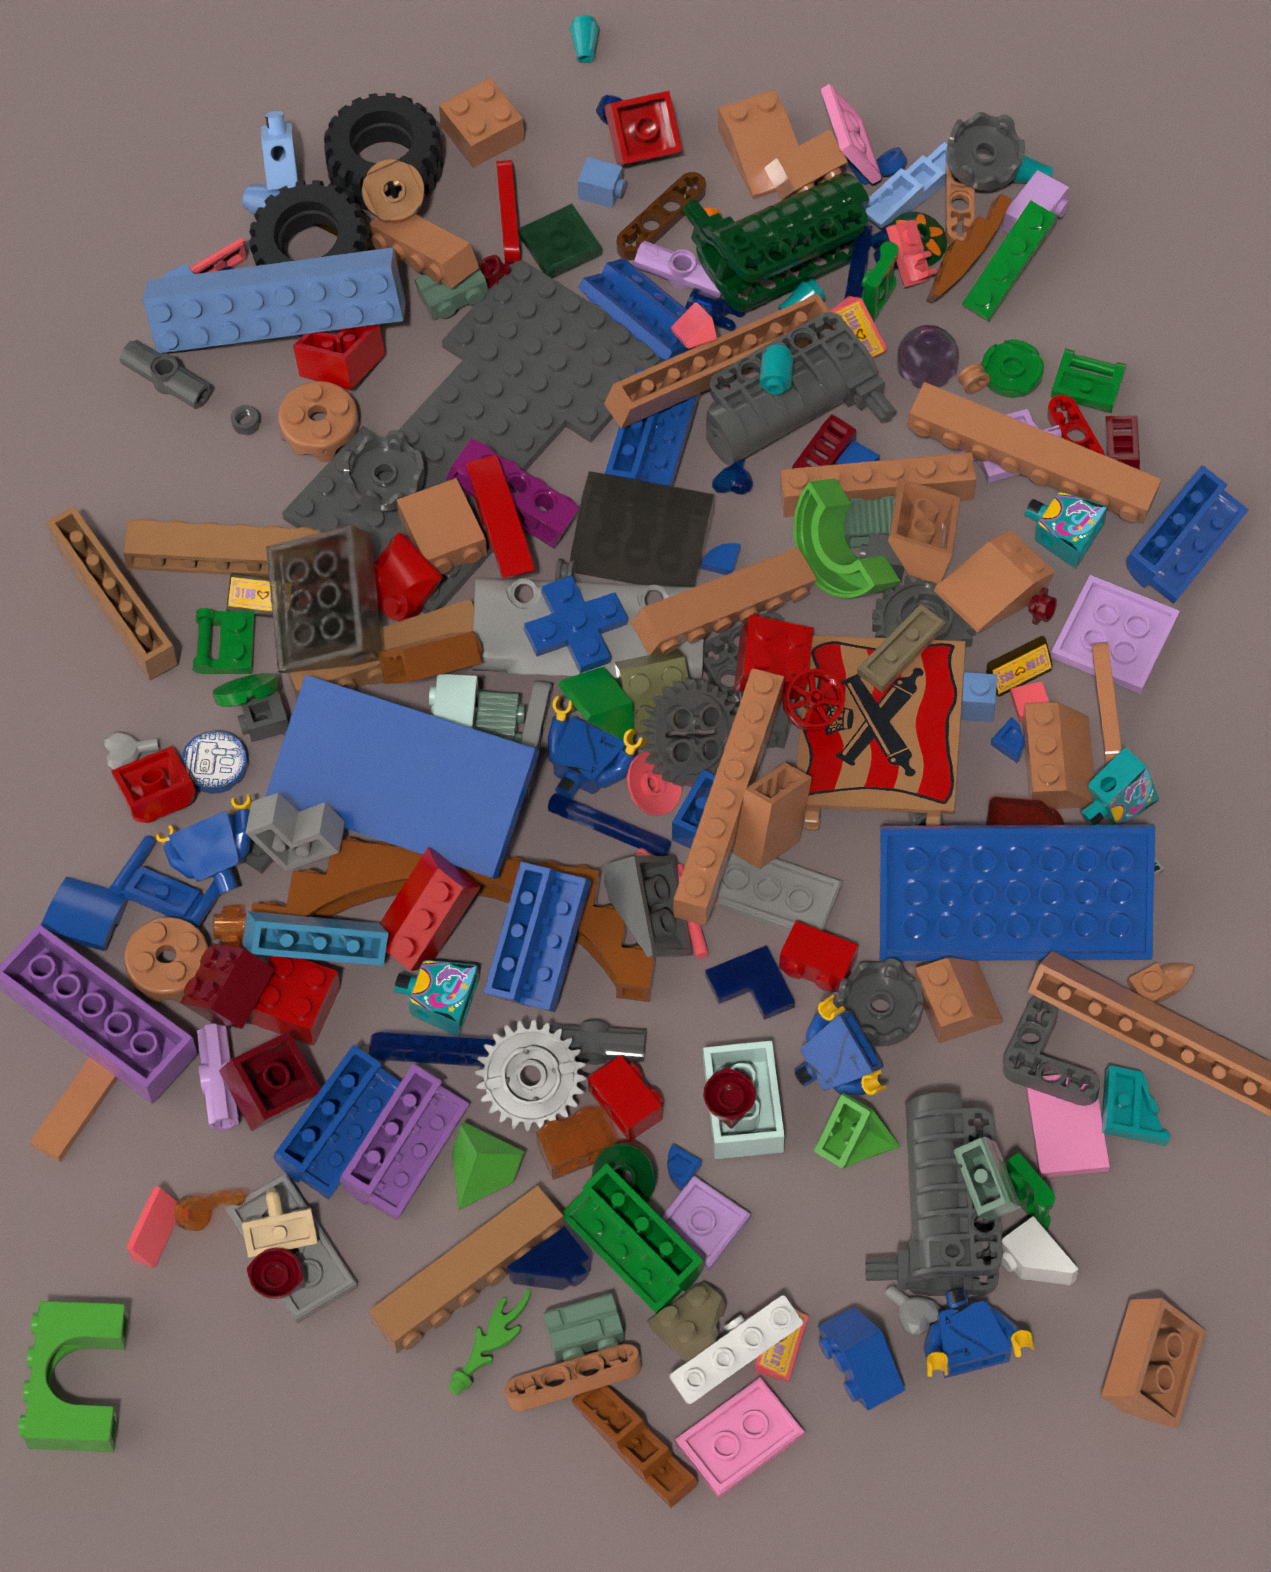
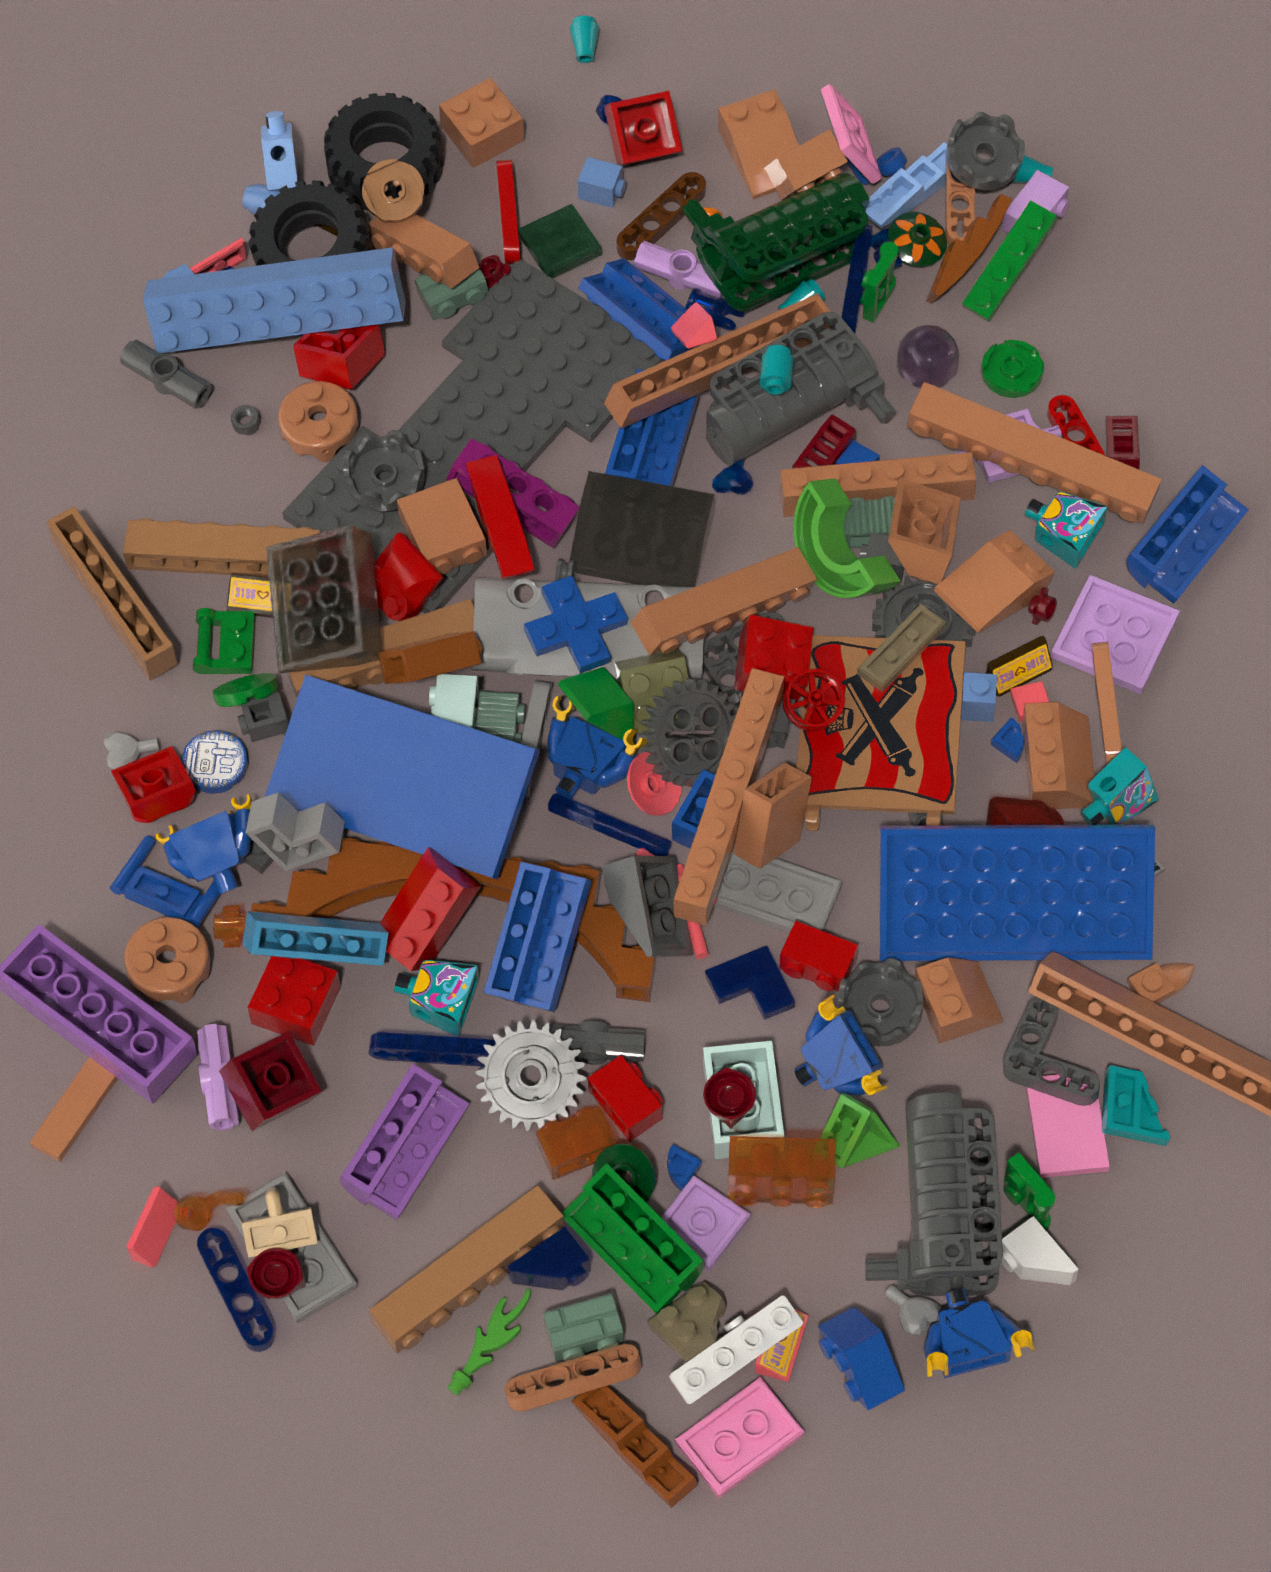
(60, 1331): bright green arch -> none
(84, 913): blue slope -> none
(226, 985): dark red brick -> none
(239, 1287): none -> clear blue beam
(336, 1122): blue brick -> none
(482, 1164): bright green slope -> none
(722, 558): blue tile -> none
(781, 1171): none -> clear orange brick
(860, 322): slope -> none
(911, 257): coral plate -> none
(973, 378): nougat bush -> none
(987, 1178): sand green brick -> none
(1085, 387): green plate -> none
(1153, 1362): nougat slope -> none

